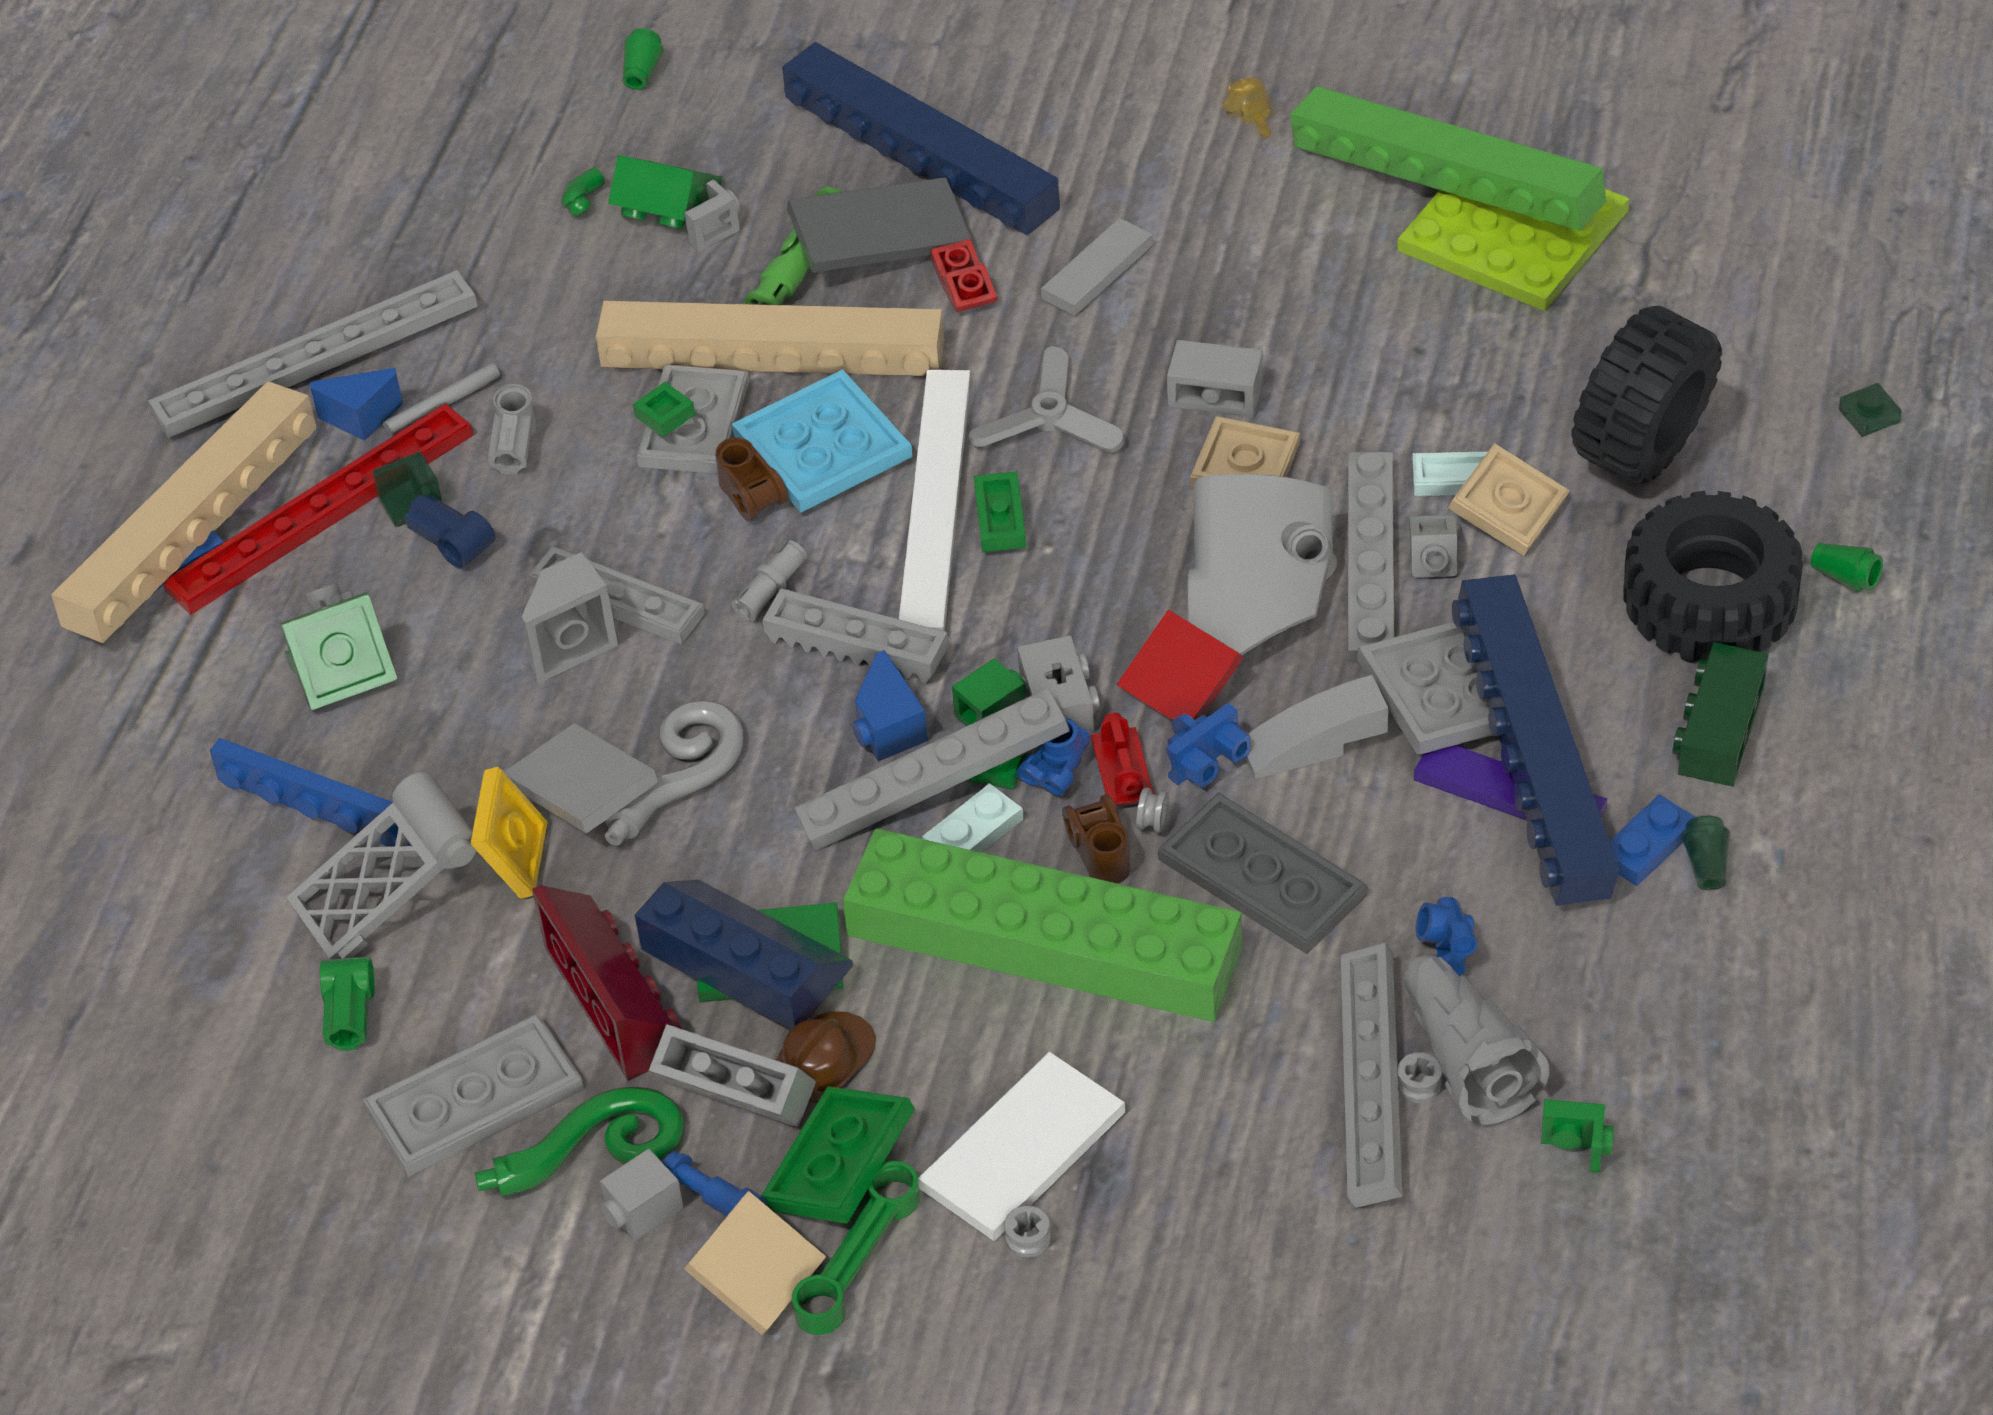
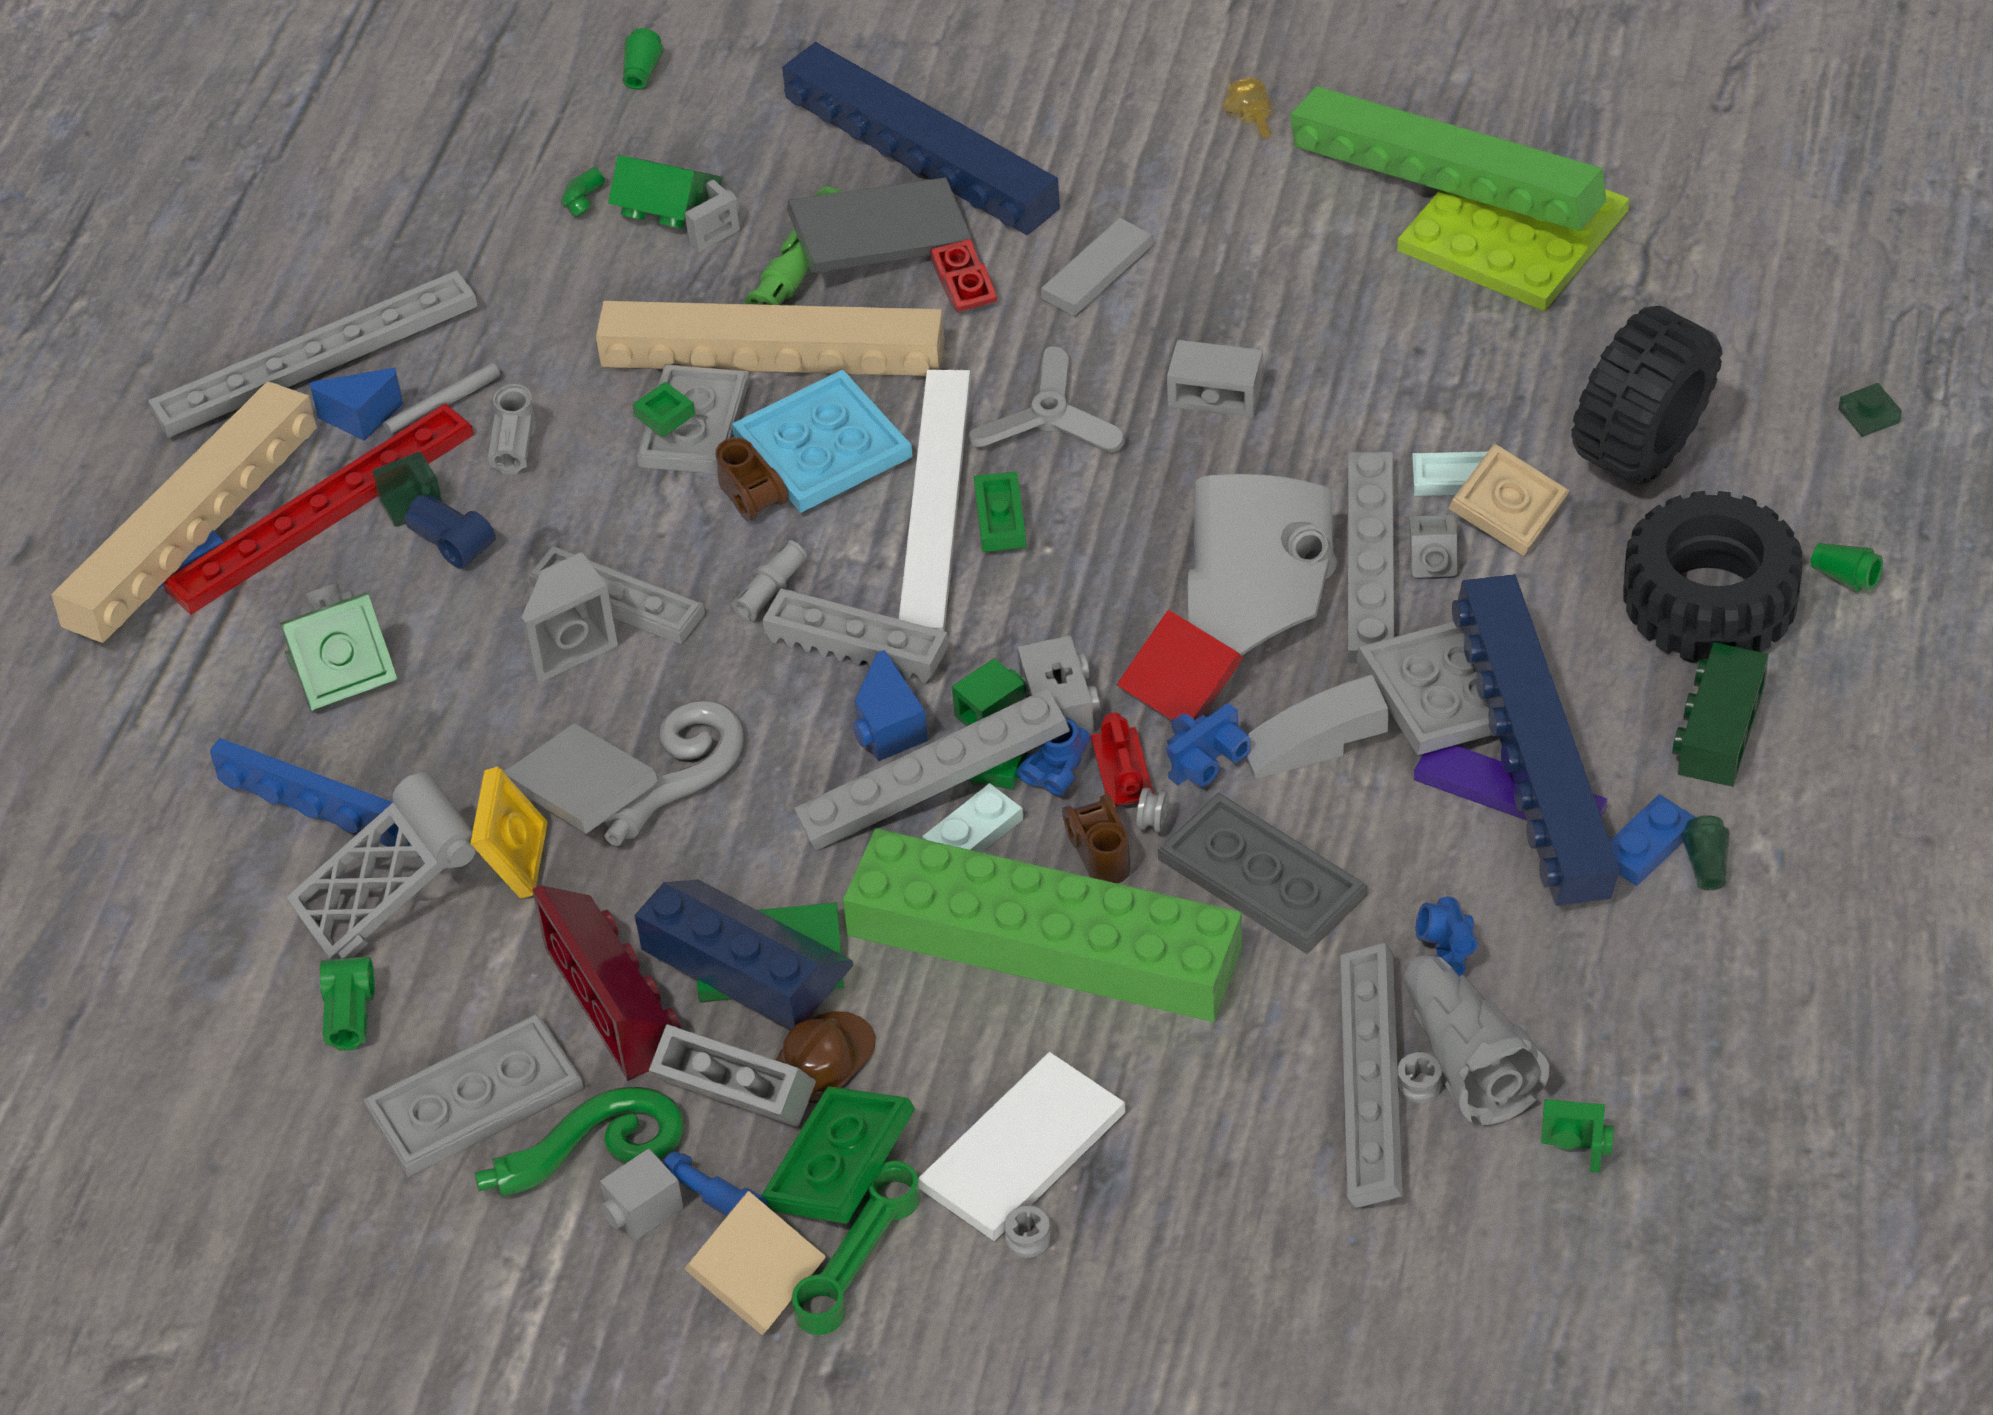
(1245, 449): tan tile -> none

